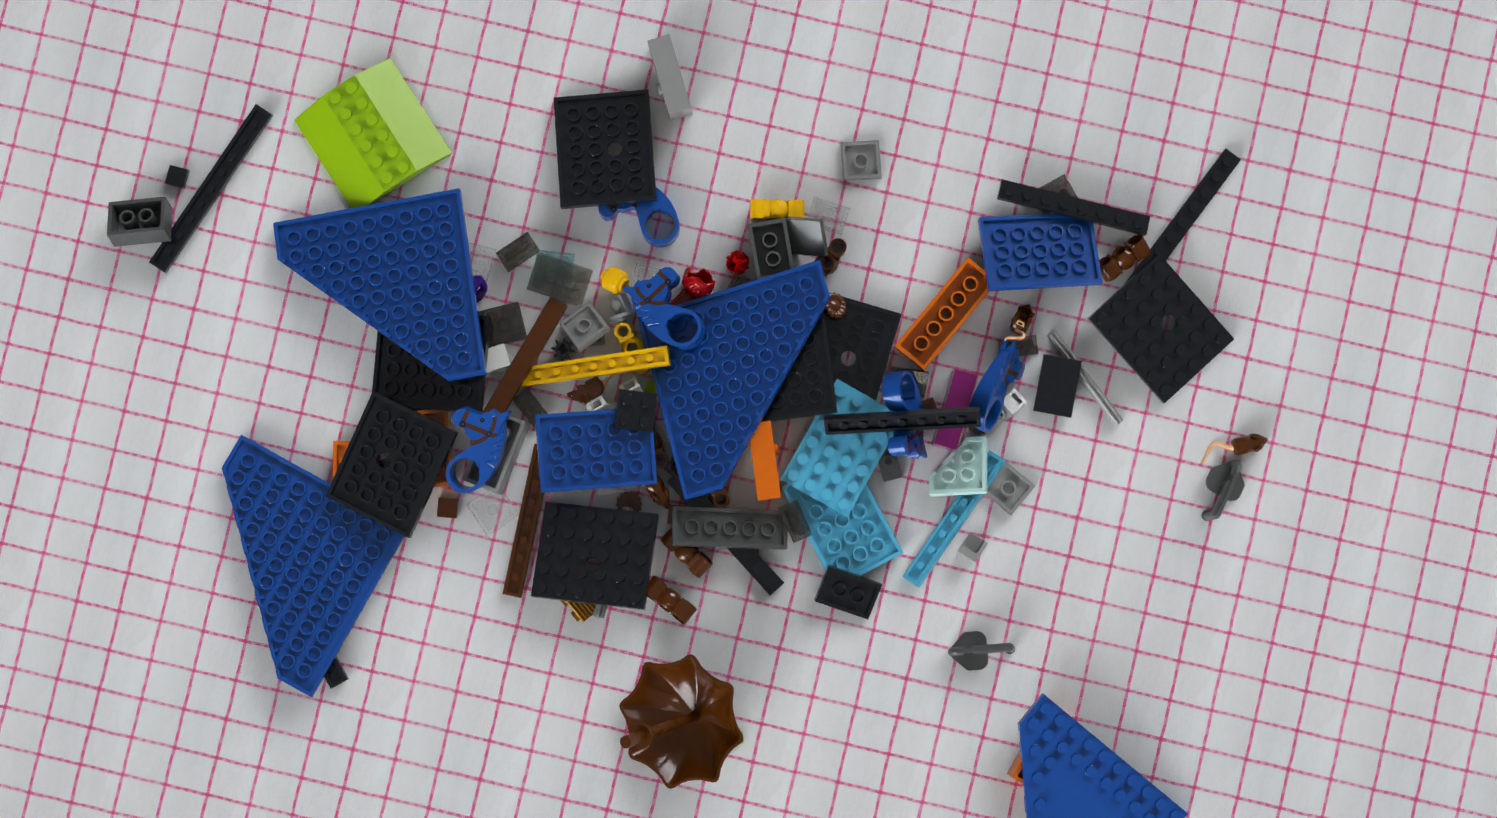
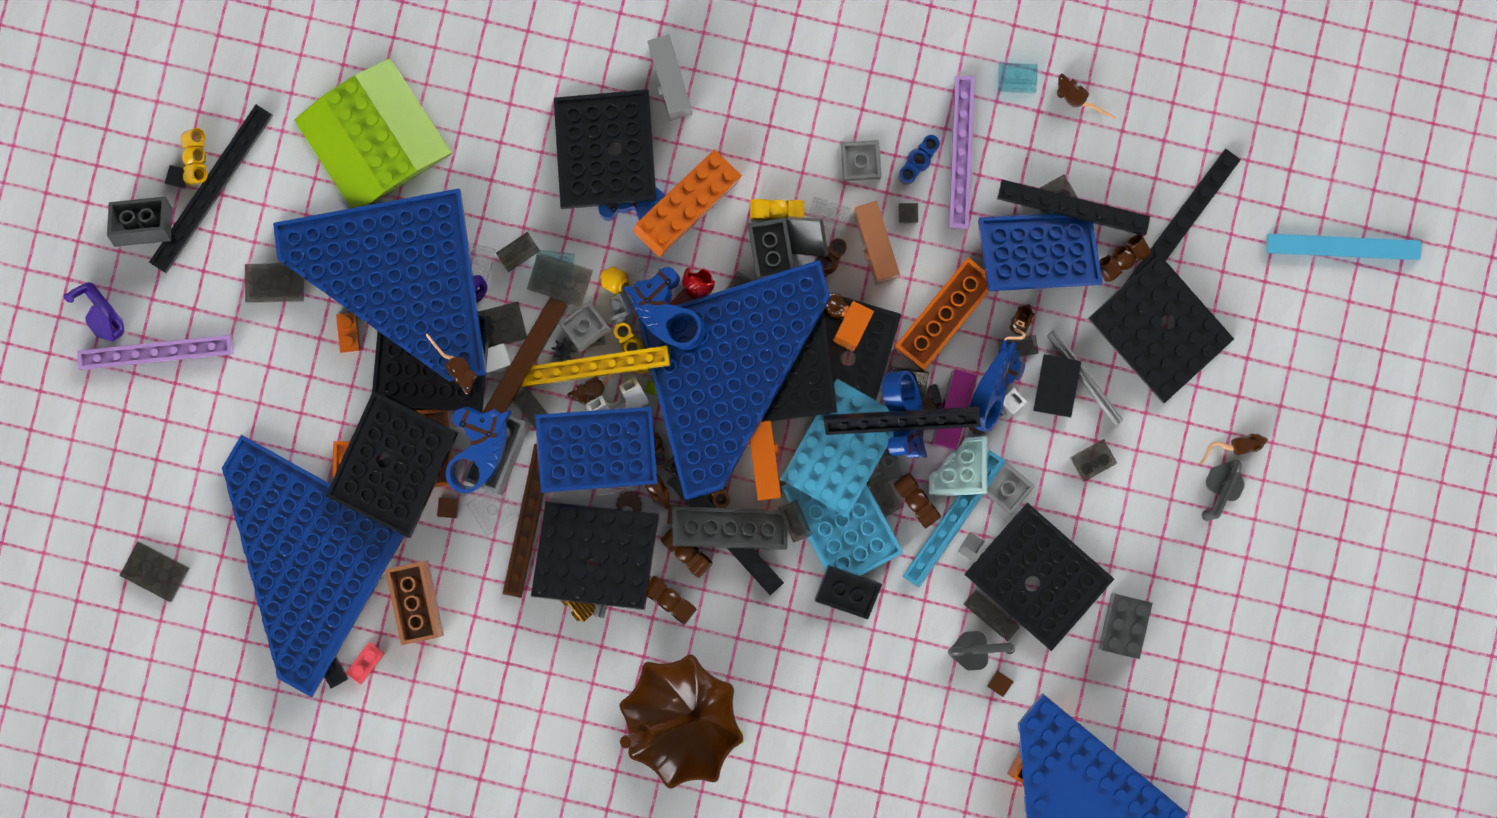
(101, 314): none -> dark purple piece
(154, 571): none -> clear smoke plate
(155, 352): none -> lavender plate
(194, 165): none -> yellow piece
(272, 284): none -> clear smoke plate
(348, 332): none -> orange plate
(365, 663): none -> coral plate
(414, 602): none -> nougat brick
(458, 369): none -> reddish brown animal
(635, 410): black plate -> none
(687, 203): none -> orange brick
(737, 262): red gear -> none
(853, 325): none -> orange brick
(876, 242): none -> nougat brick
(884, 494): none -> clear smoke plate
(908, 212): none -> clear smoke plate
(917, 500): none -> reddish brown piece
(922, 151): none -> blue piece
(935, 393): none -> black tile
(961, 152): none -> lavender plate
(991, 615): none -> clear smoke plate
(1000, 683): none -> reddish brown tile
(1017, 77): none -> clear light blue plate
(1066, 576): none -> black plate
(1075, 95): none -> reddish brown animal
(1093, 460): none -> clear smoke plate
(1125, 626): none -> dark grey brick
(1343, 246): none -> medium azure tile

